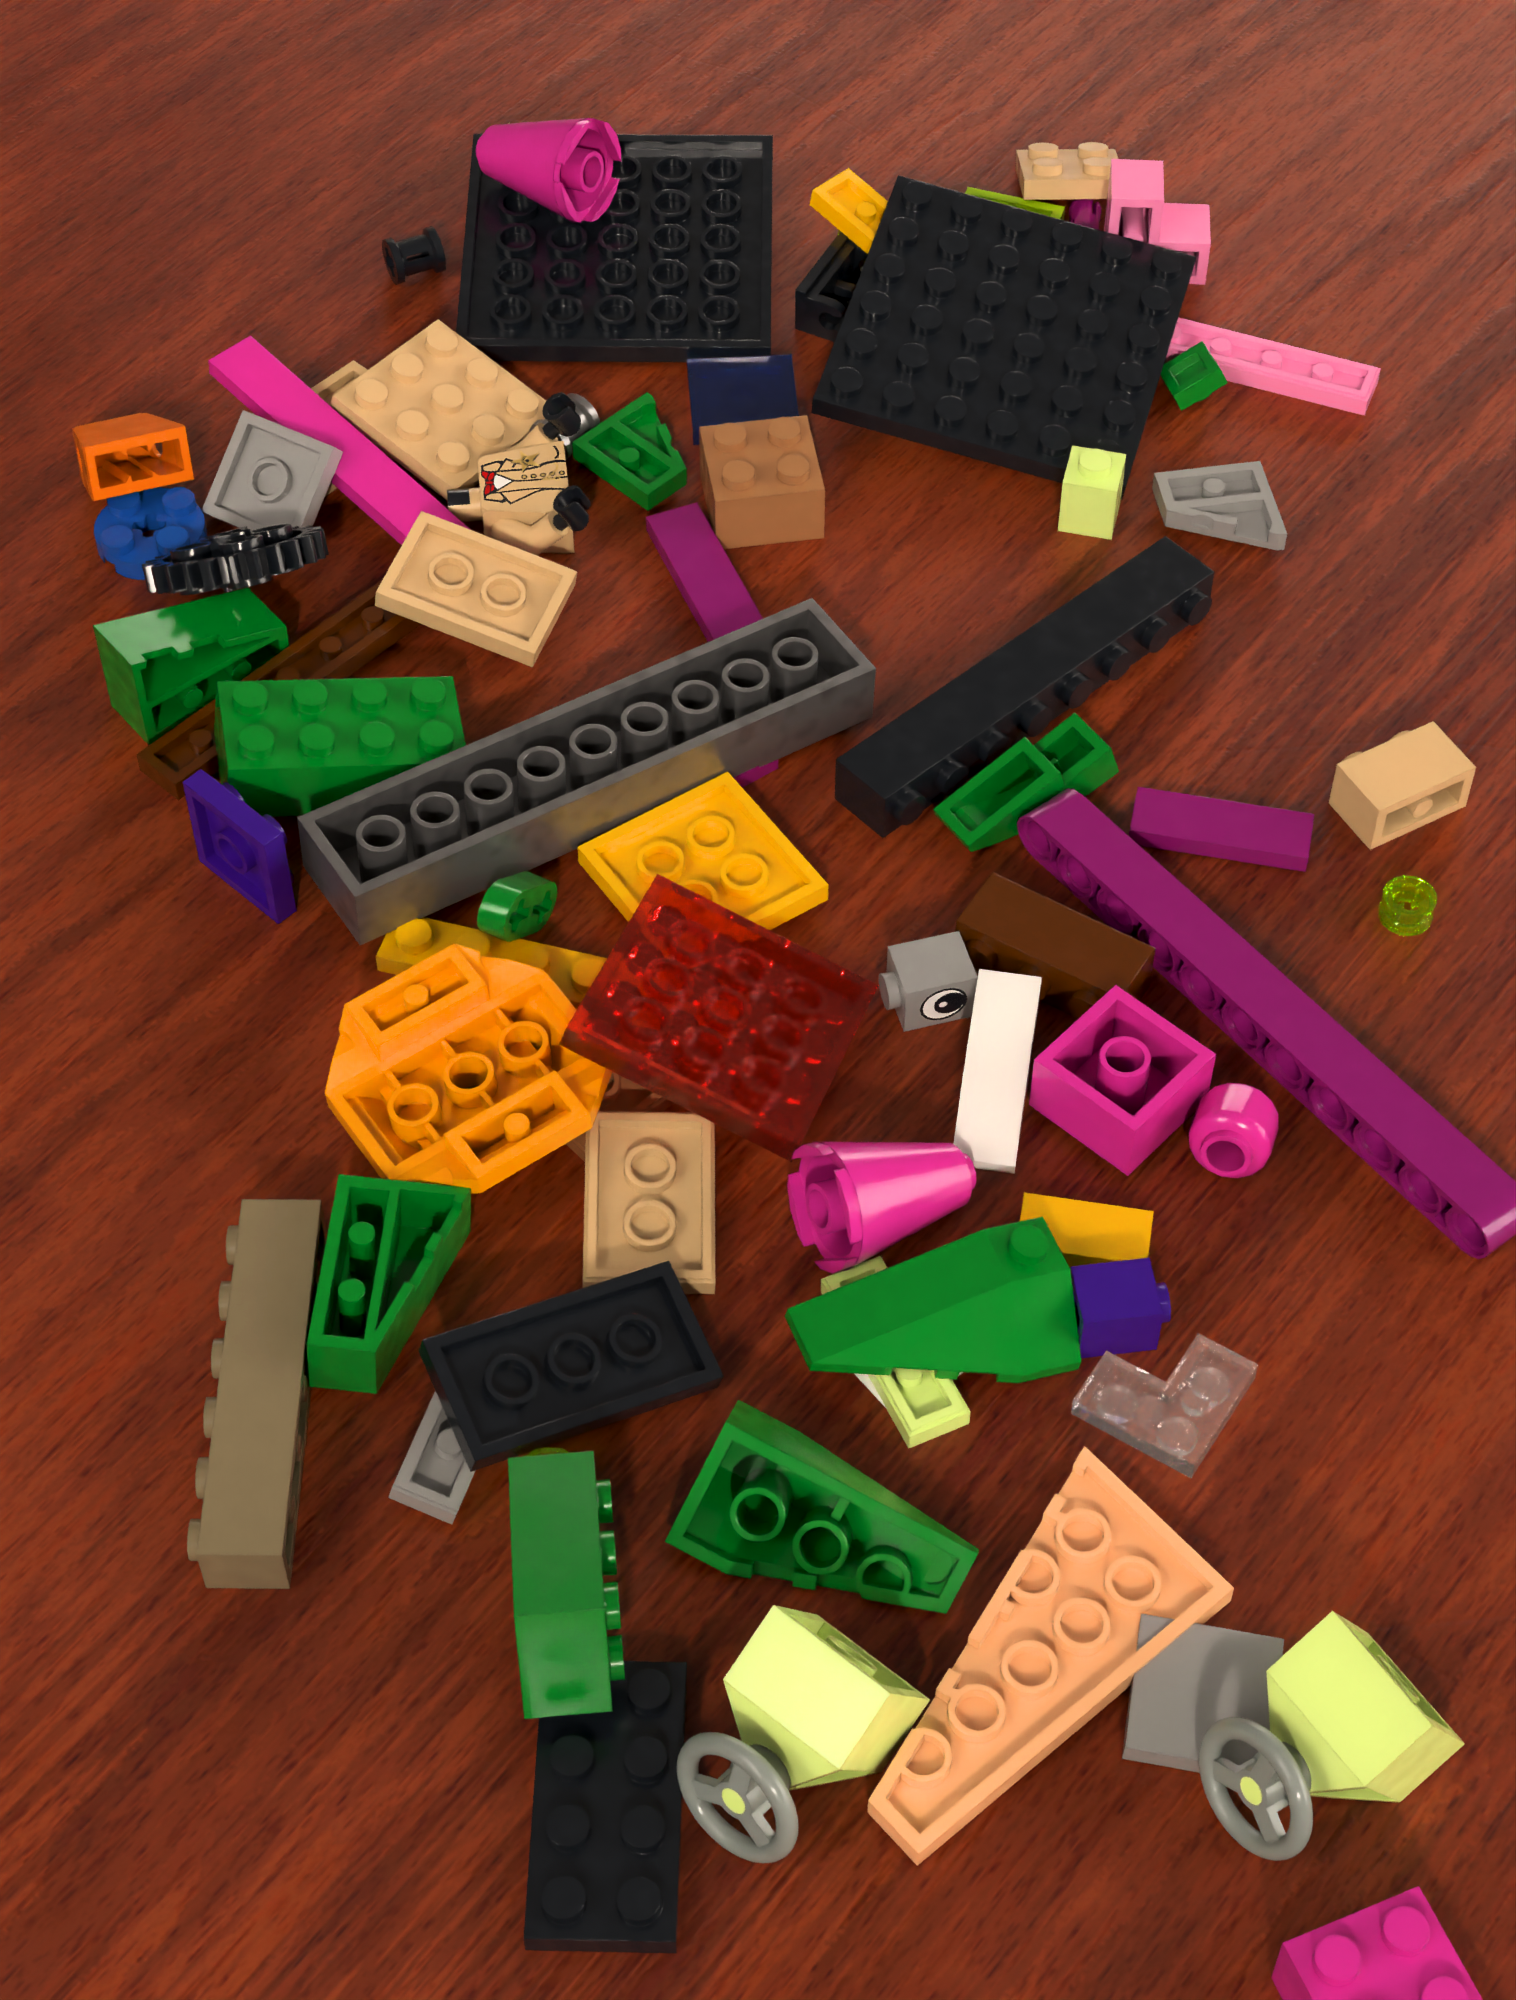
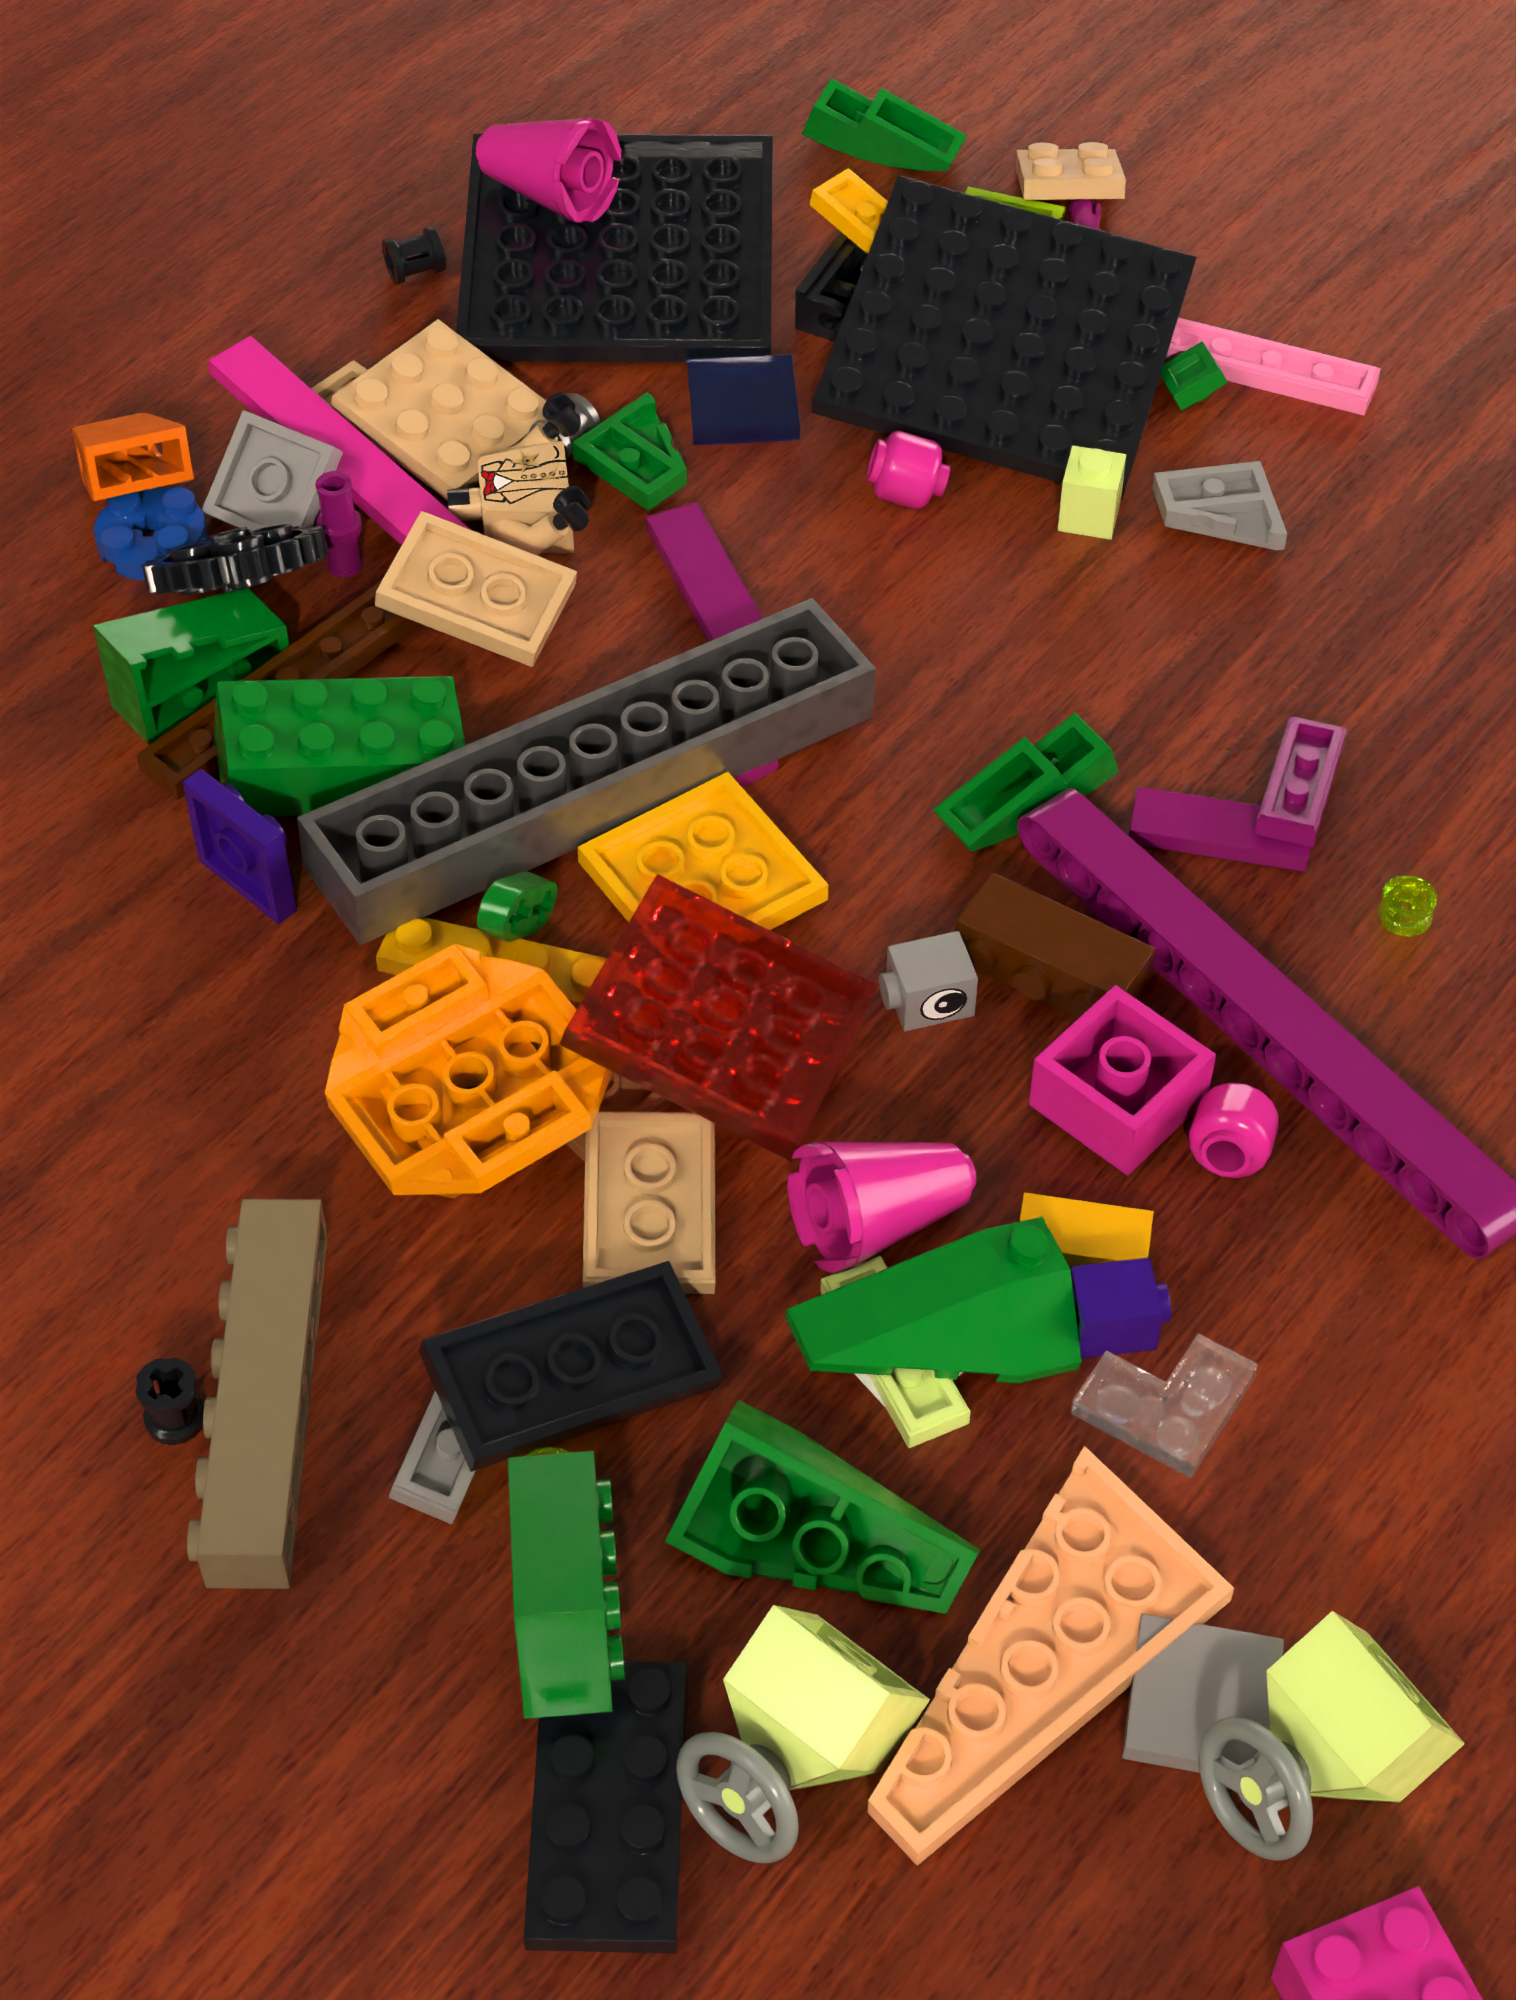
(176, 1392): none -> black bush
(340, 523): none -> magenta pin
(378, 1274): green wedge -> none
(762, 482): medium nougat brick -> none
(882, 130): none -> green slope
(907, 470): none -> dark pink head
(997, 1069): white slope -> none
(1022, 687): black brick -> none
(1139, 213): bright pink brick -> none
(1300, 781): none -> magenta tile
(1401, 784): tan brick -> none

